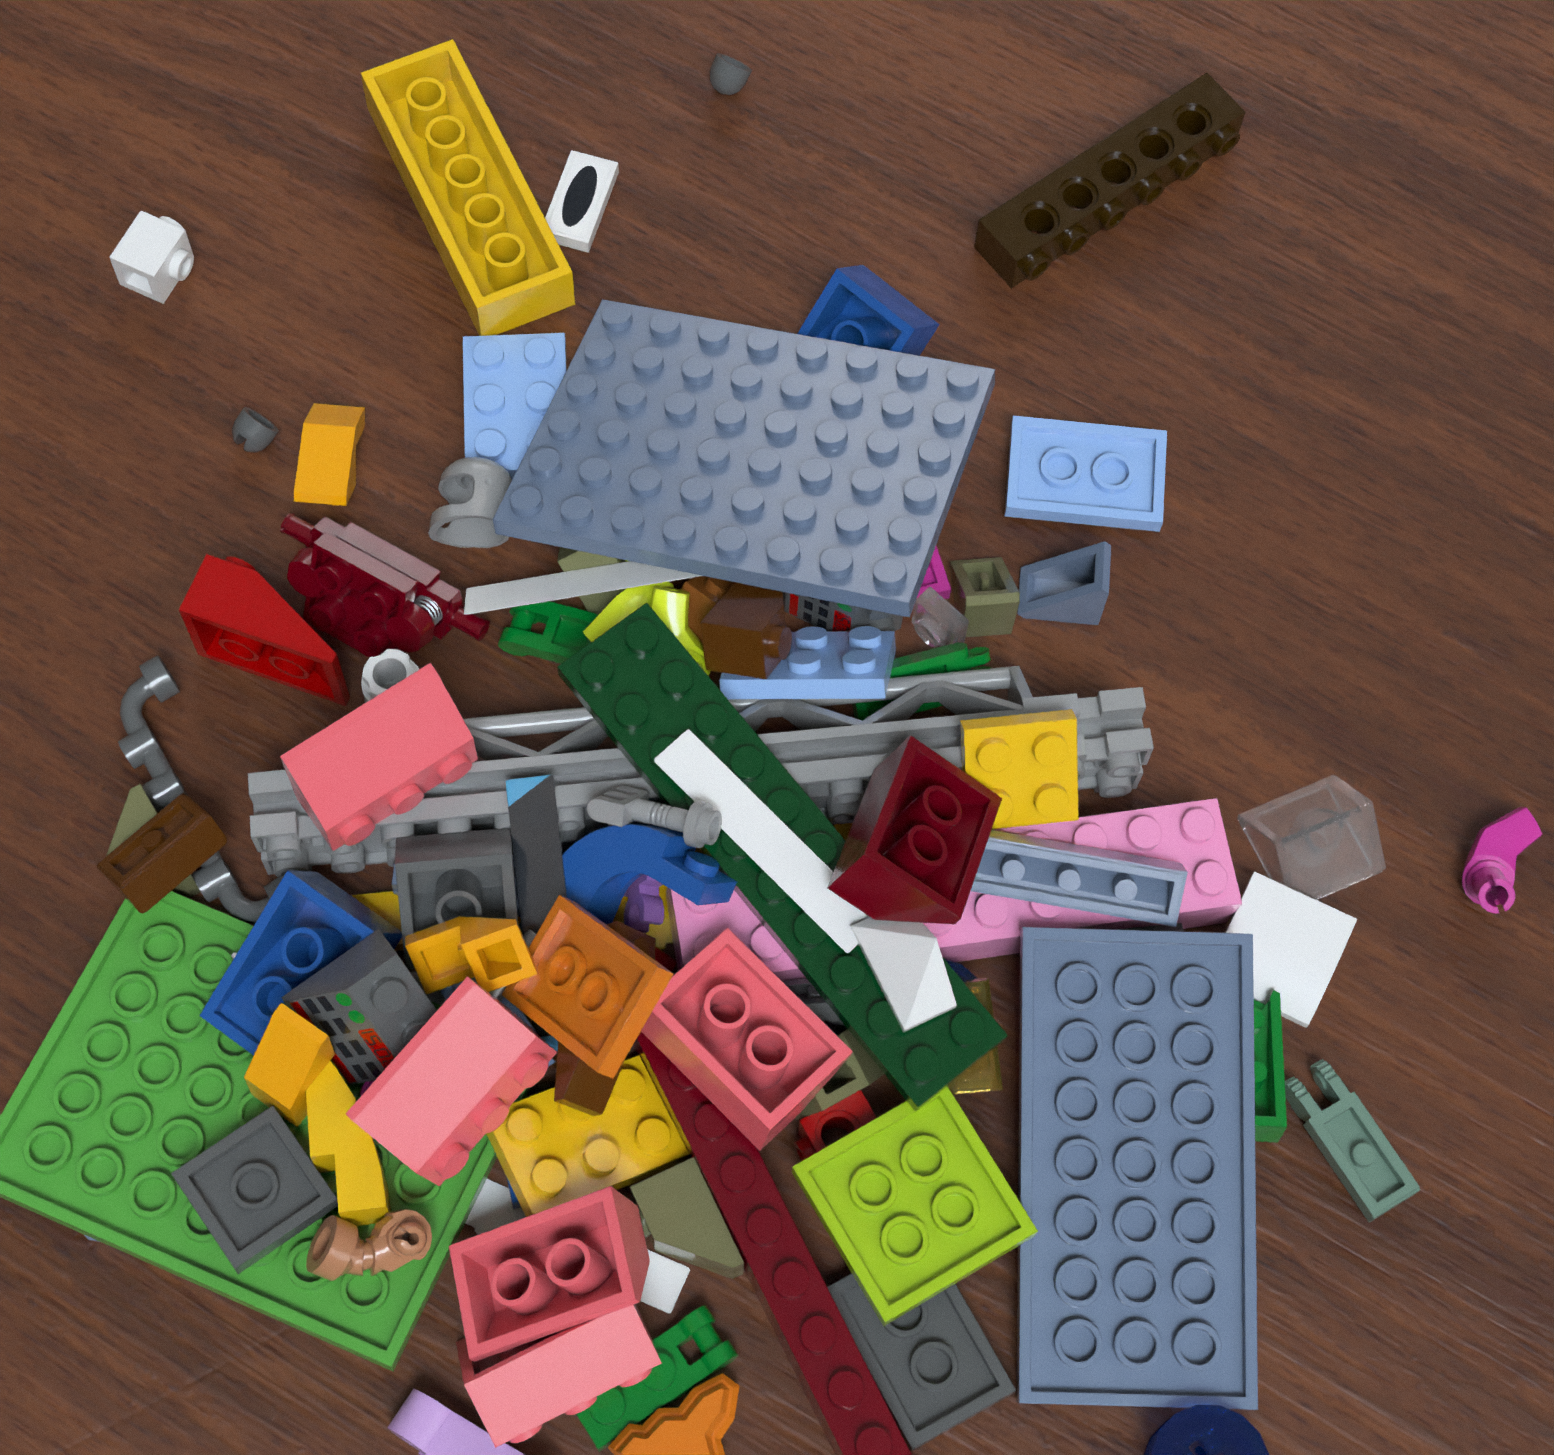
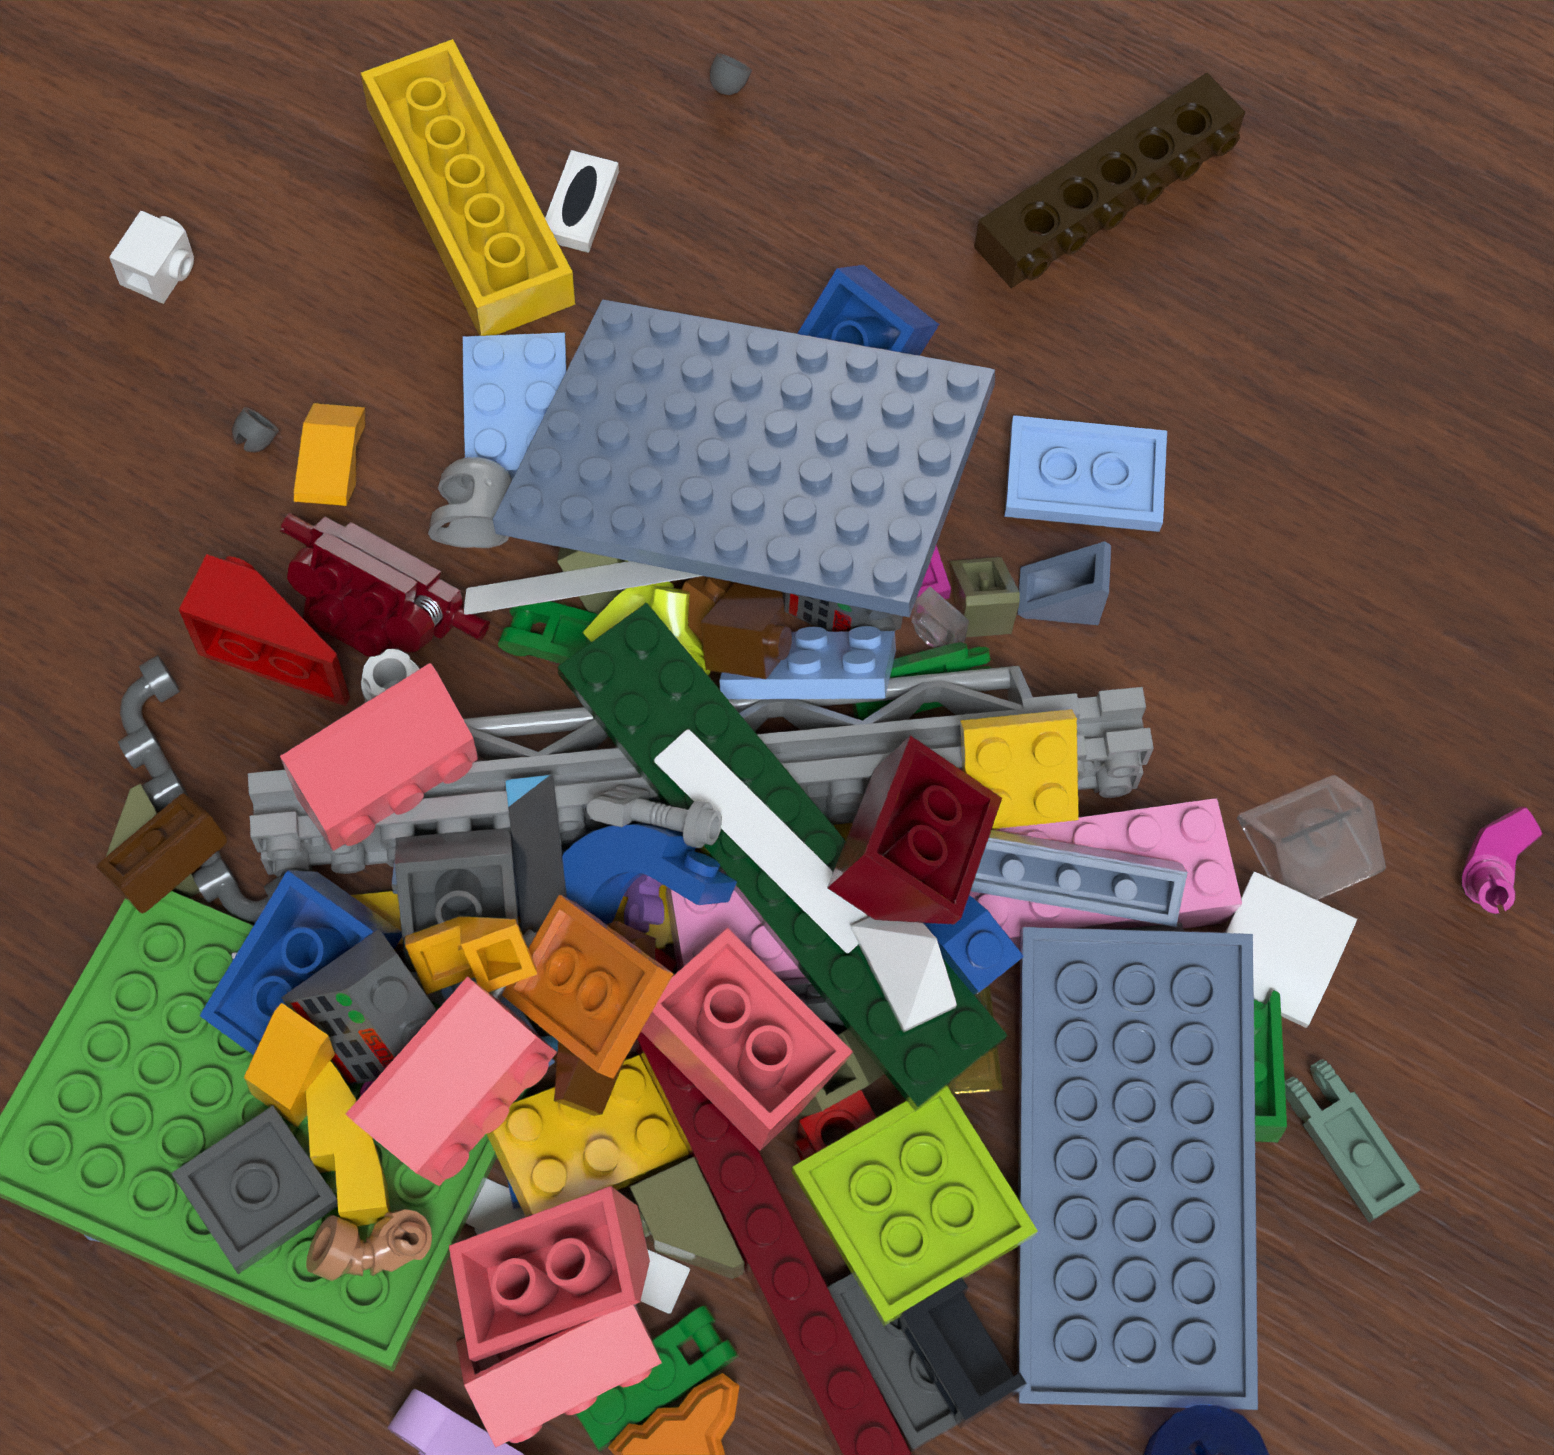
(958, 1354): none -> black panel
(976, 946): none -> blue slope

